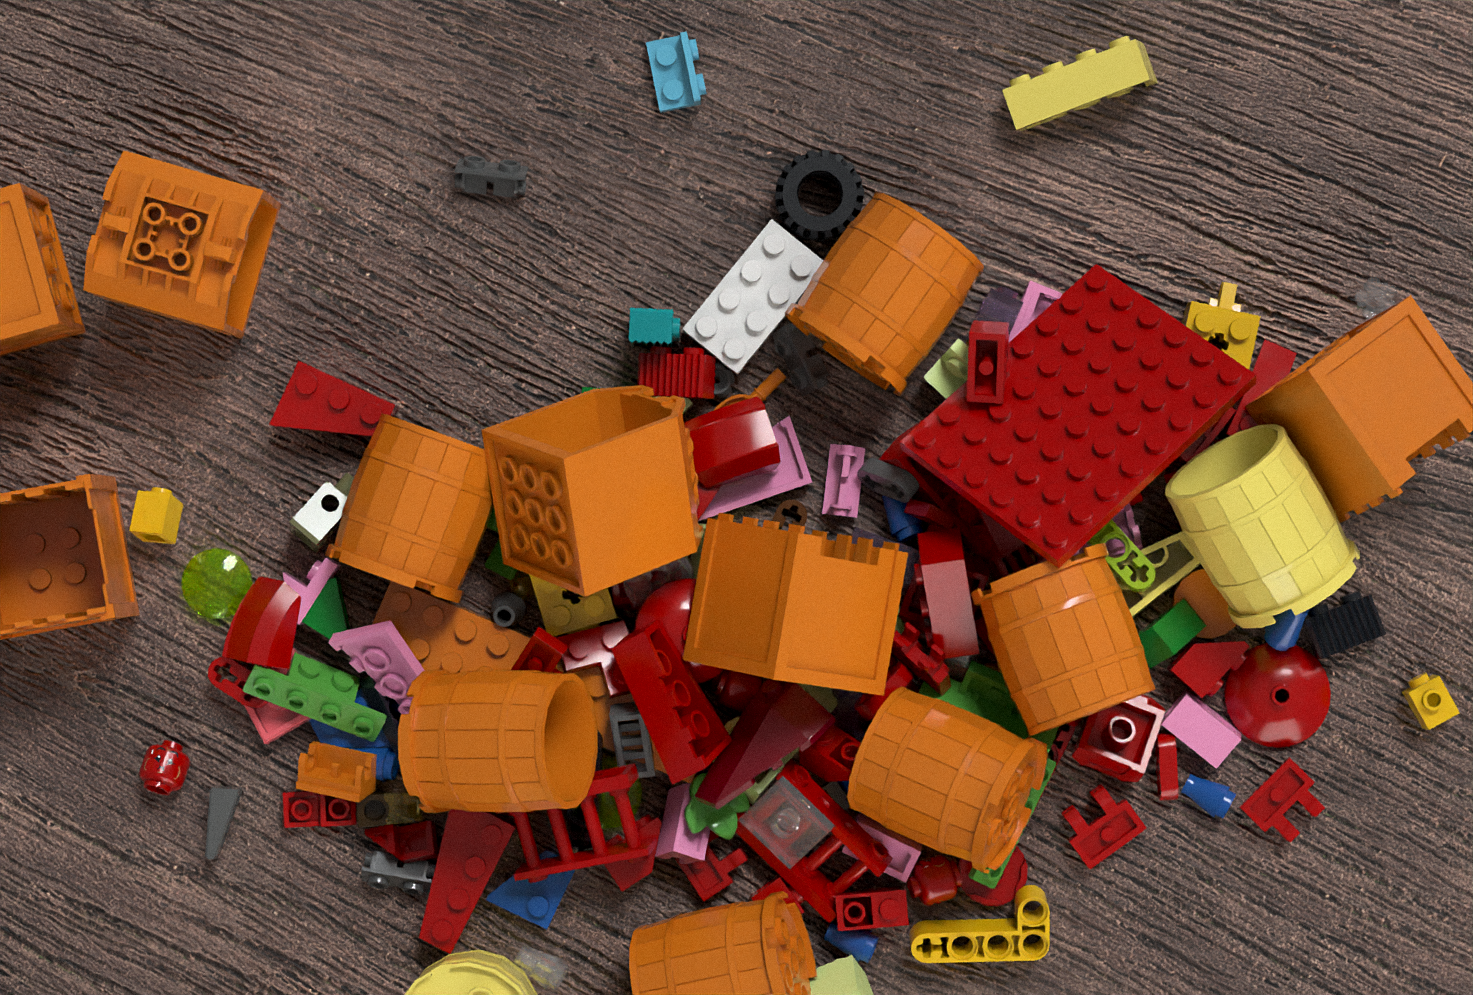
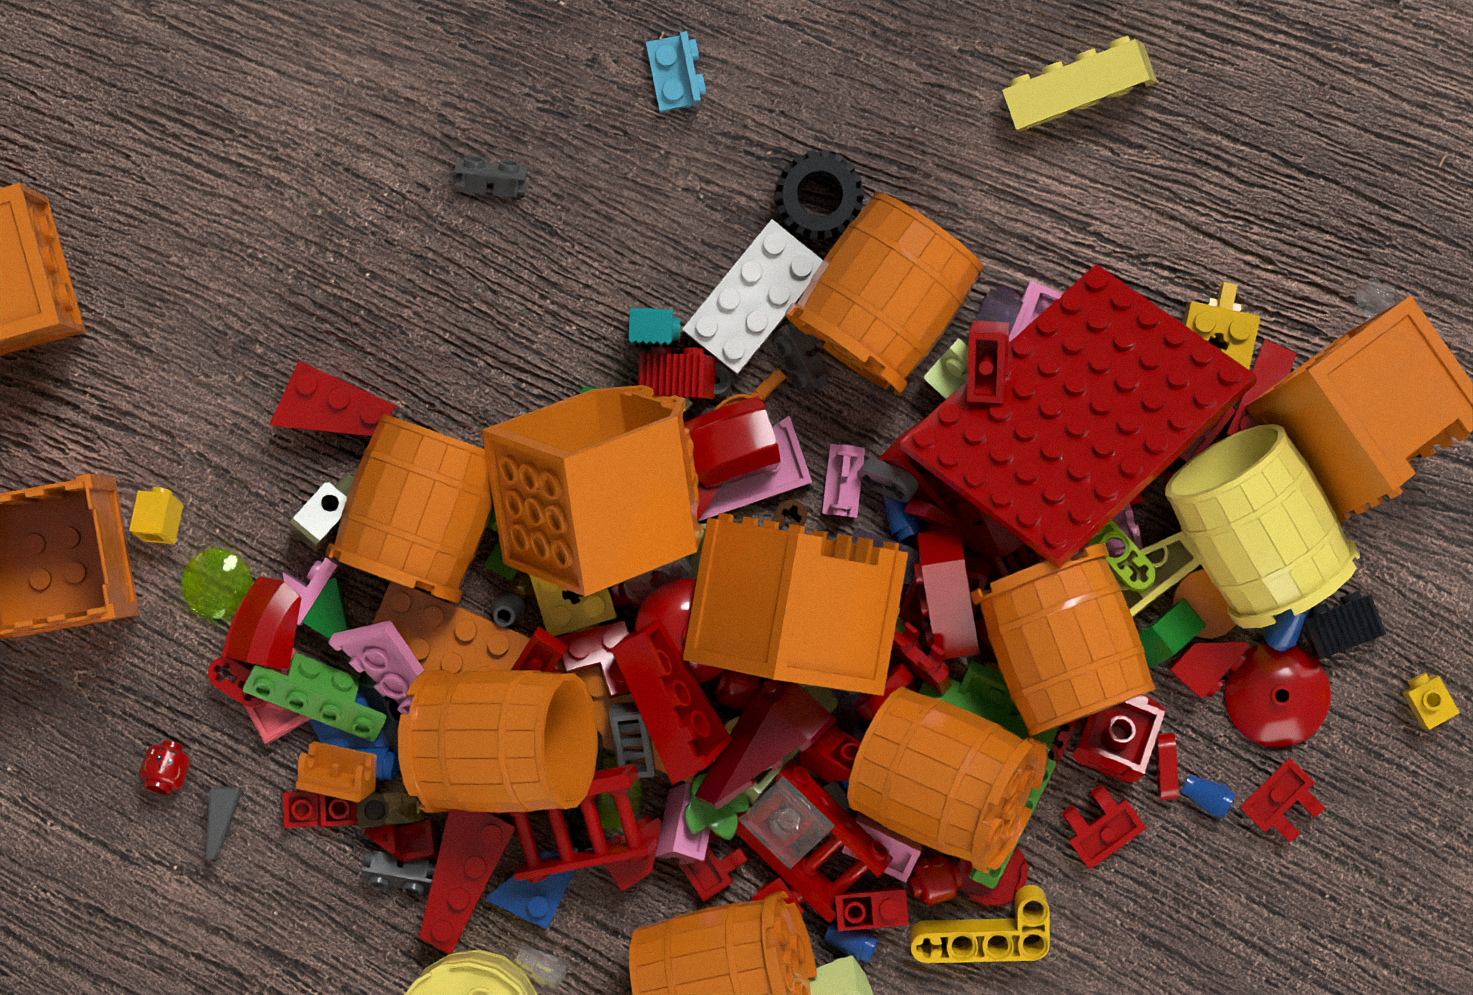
(180, 244): orange container -> none
(1201, 728): bright pink hinge -> none

